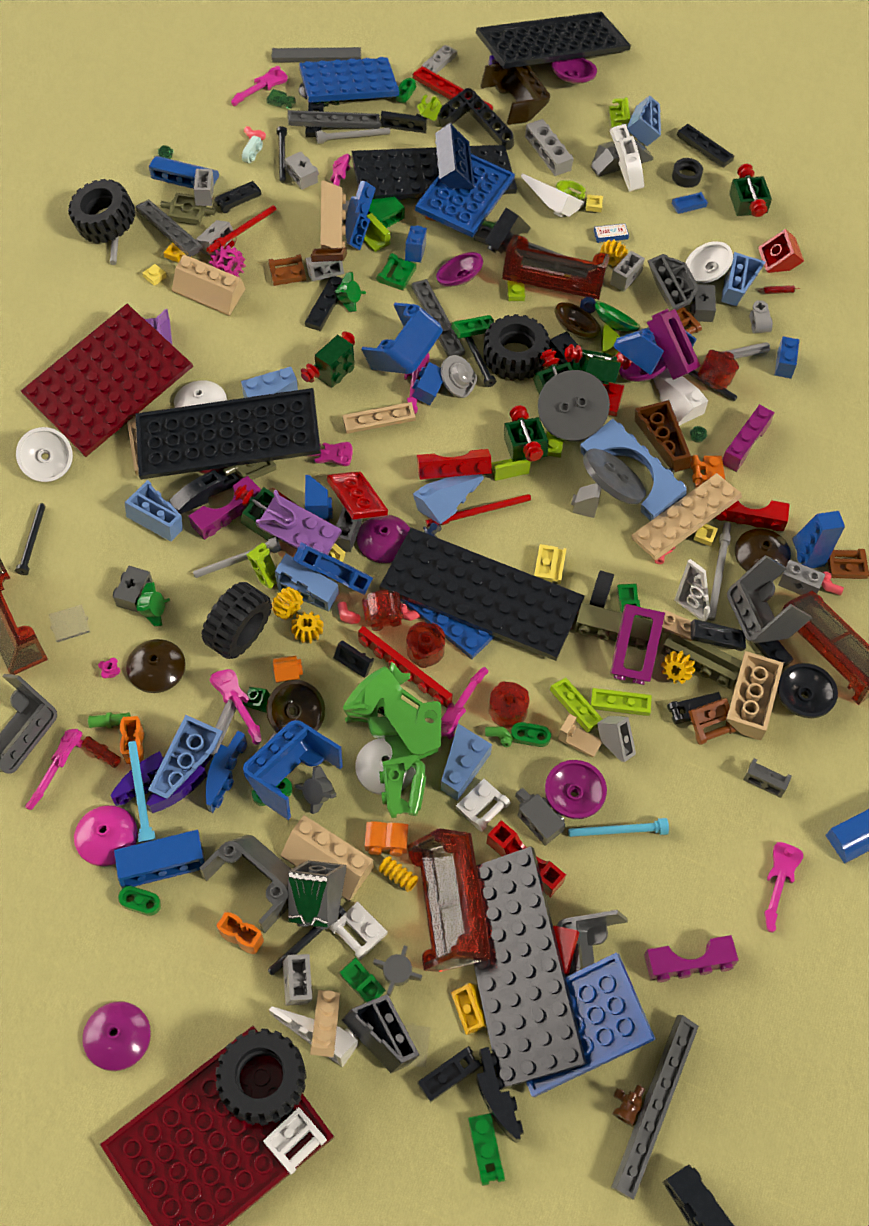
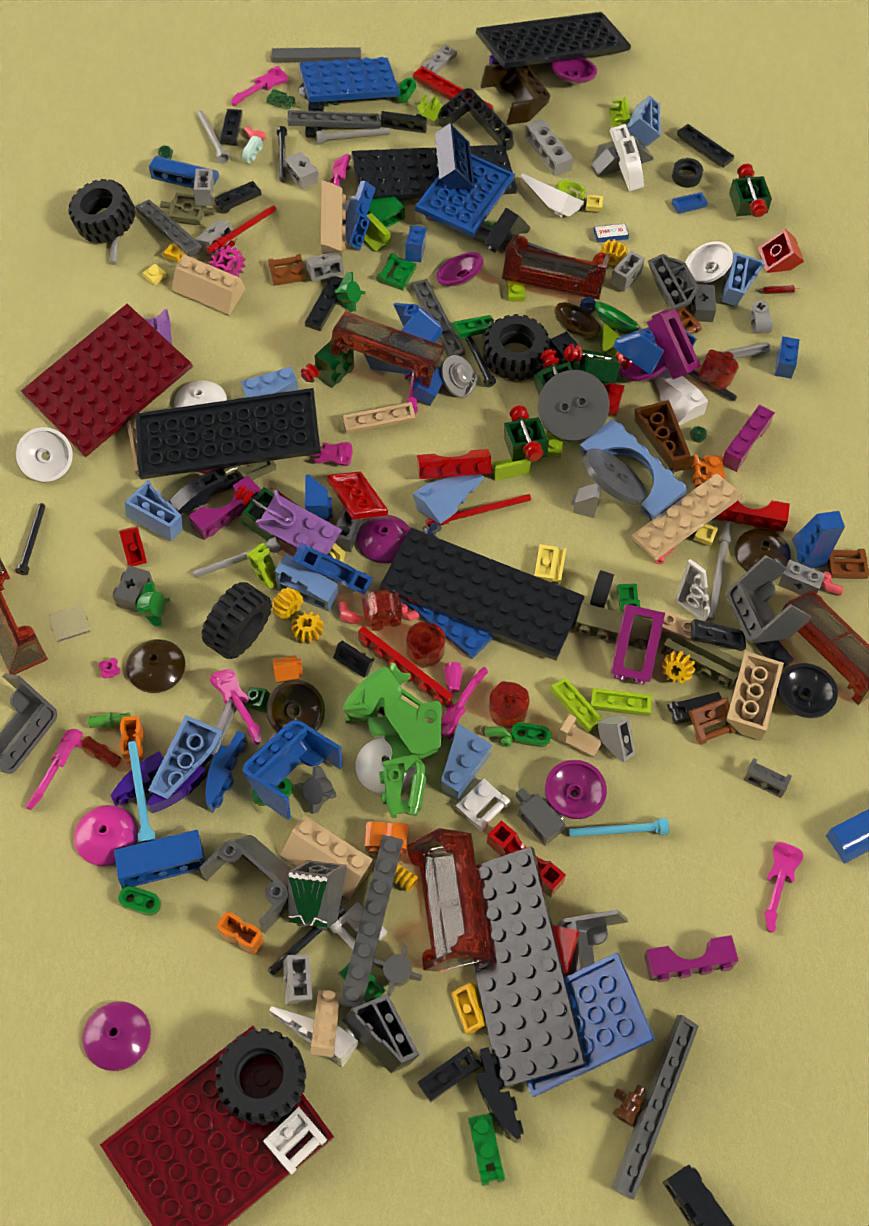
(133, 546): none -> red slope
(222, 154): none -> light grey piece
(231, 126): none -> black plate
(328, 254): reddish brown tile -> none
(371, 922): none -> dark grey plate
(387, 345): none -> clear red windscreen
(453, 676): none -> dark pink cone

